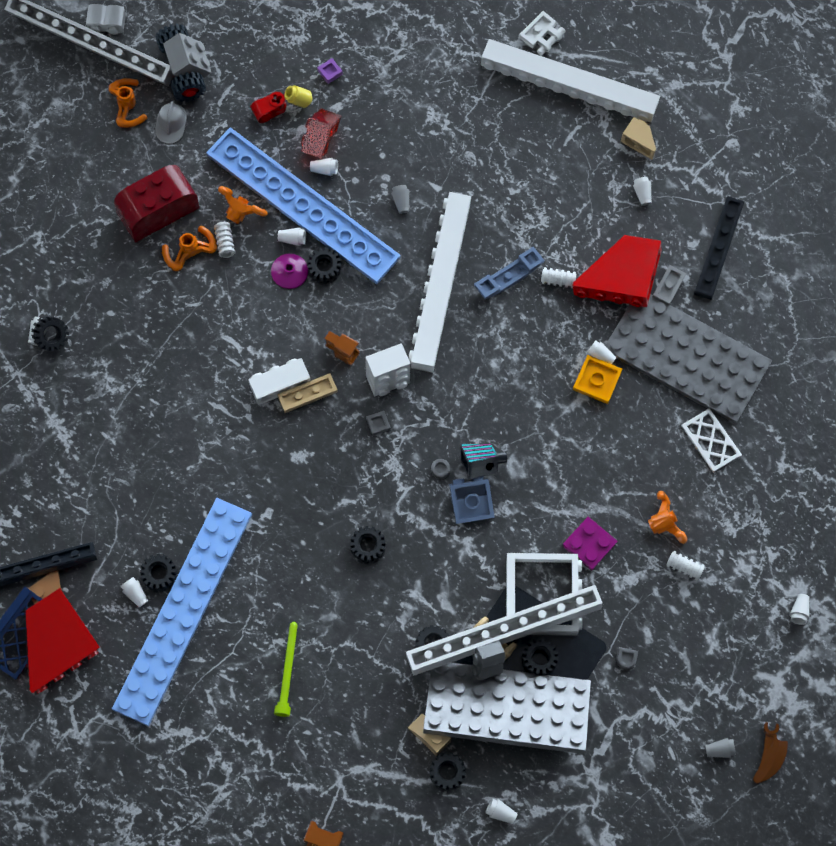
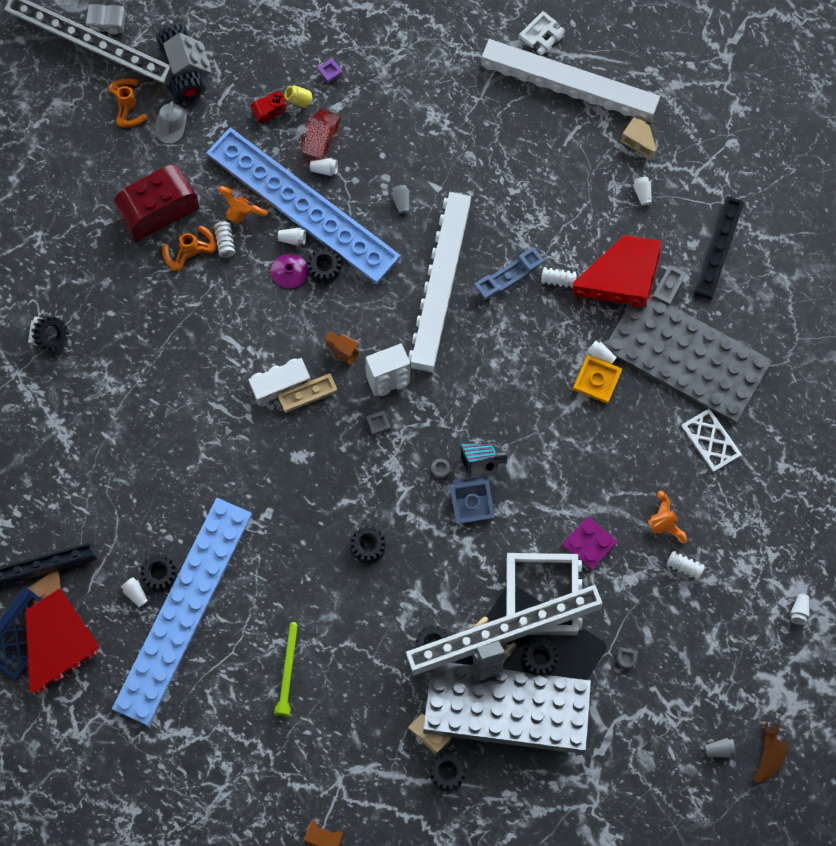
(500, 811): white cone -> none

